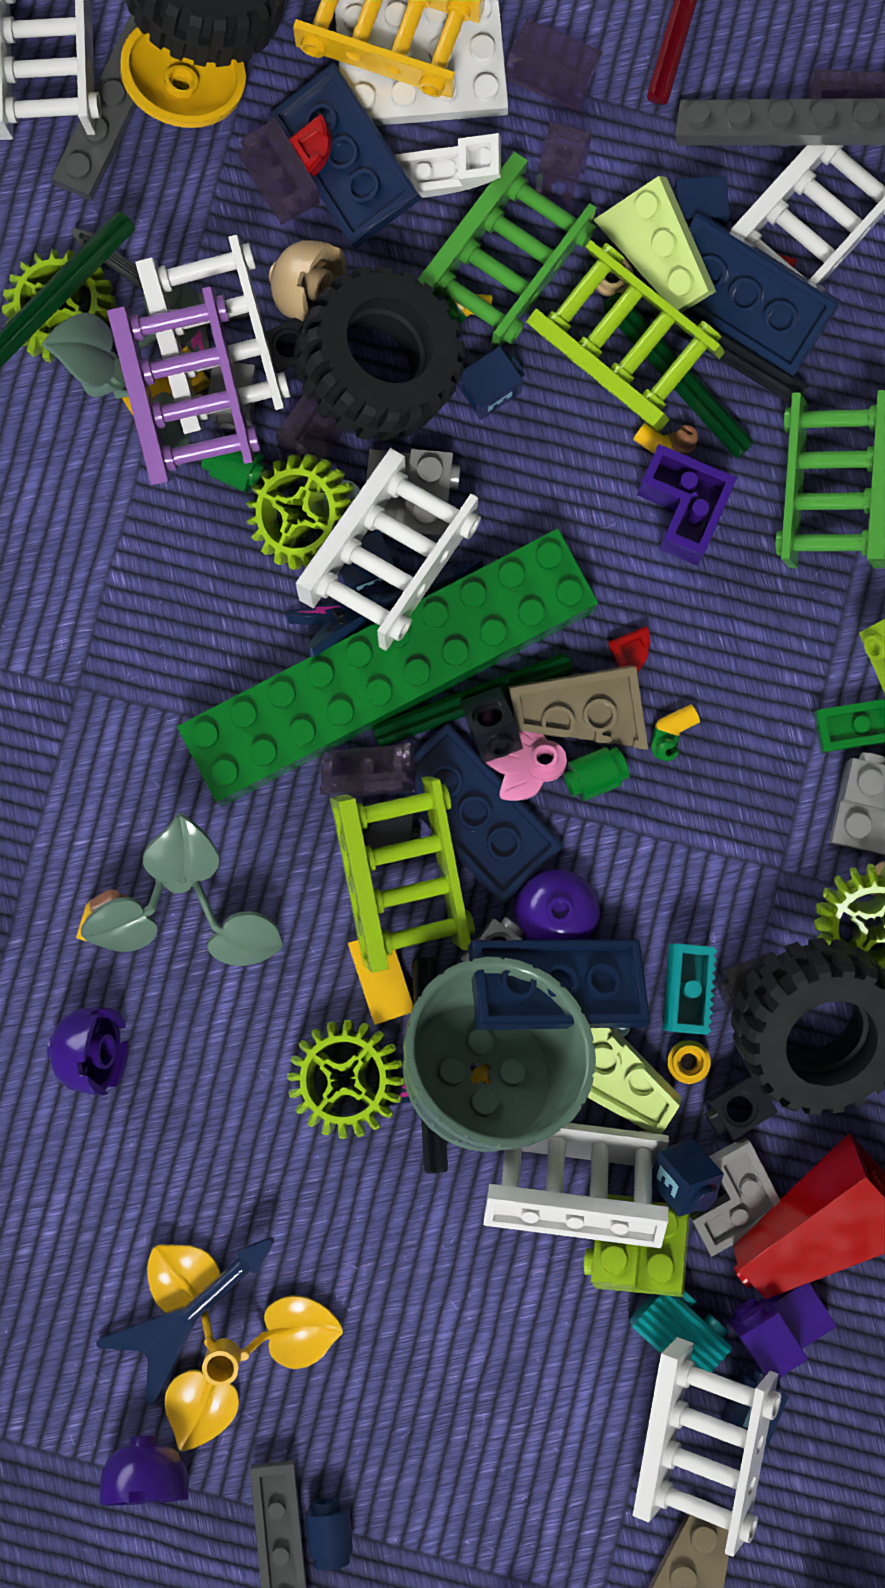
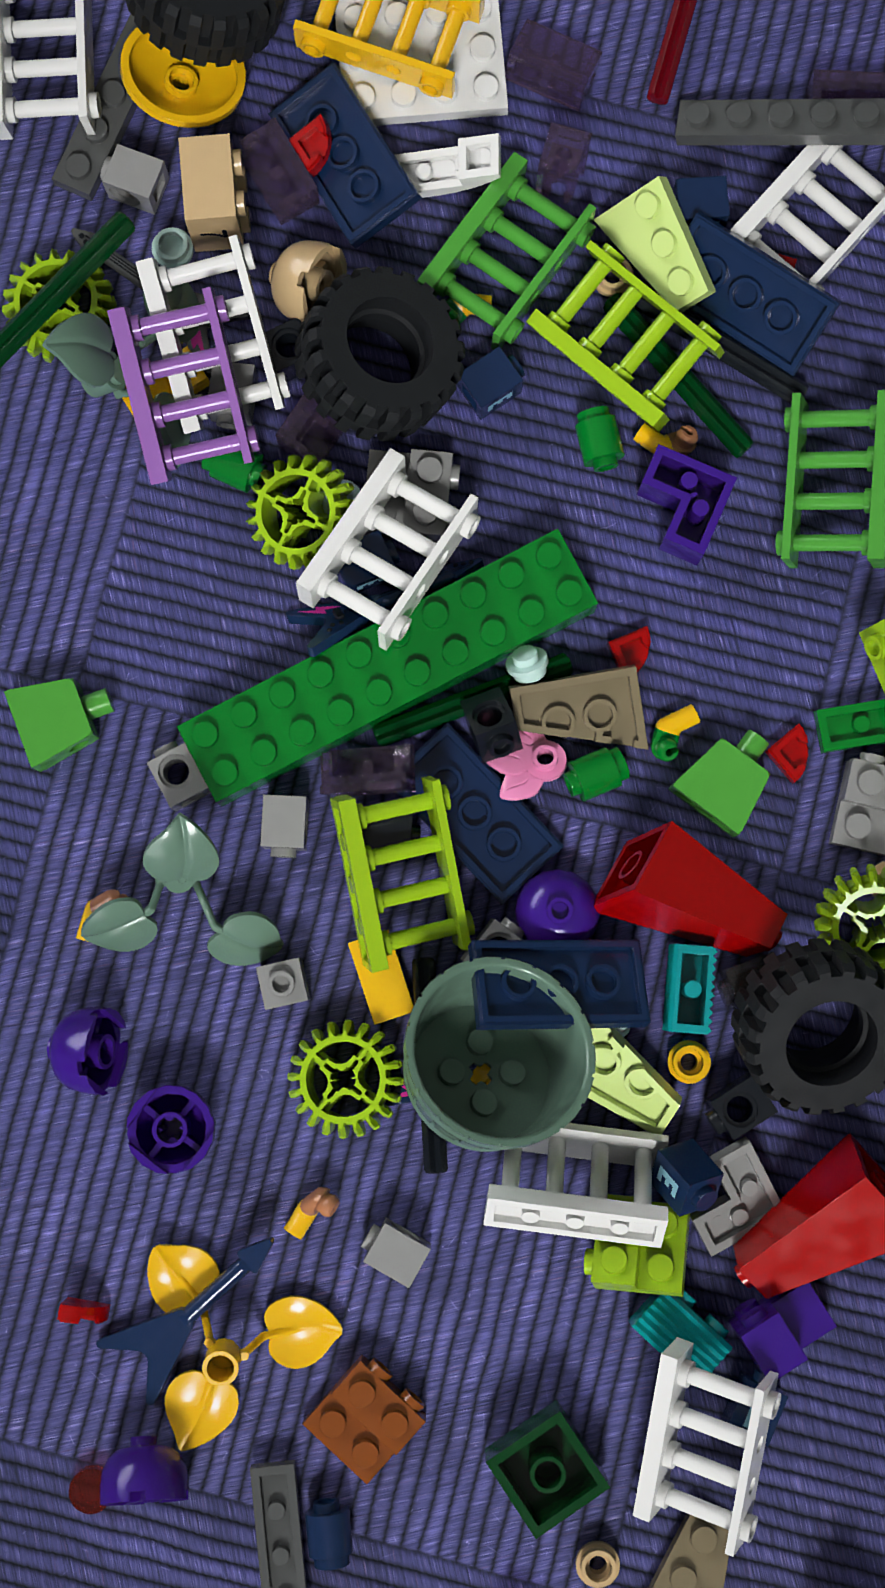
(56, 719): none -> bright green torso
(74, 1309): none -> red tile
(85, 1490): none -> clear red tile
(134, 178): none -> light grey brick
(170, 1129): none -> dark purple cylinder
(172, 247): none -> light aqua plate
(182, 794): none -> light grey brick
(213, 191): none -> tan brick
(283, 983): none -> light grey brick
(284, 825): none -> light grey brick
(304, 1214): none -> arm
(366, 1418): none -> dark orange plate
(395, 1251): none -> light grey brick
(527, 664): none -> light aqua plate
(546, 1469): none -> dark green brick
(599, 438): none -> green brick
(601, 1577): none -> tan plate
(688, 892): none -> red slope
(725, 782): none -> bright green torso
(791, 753): none -> red tile

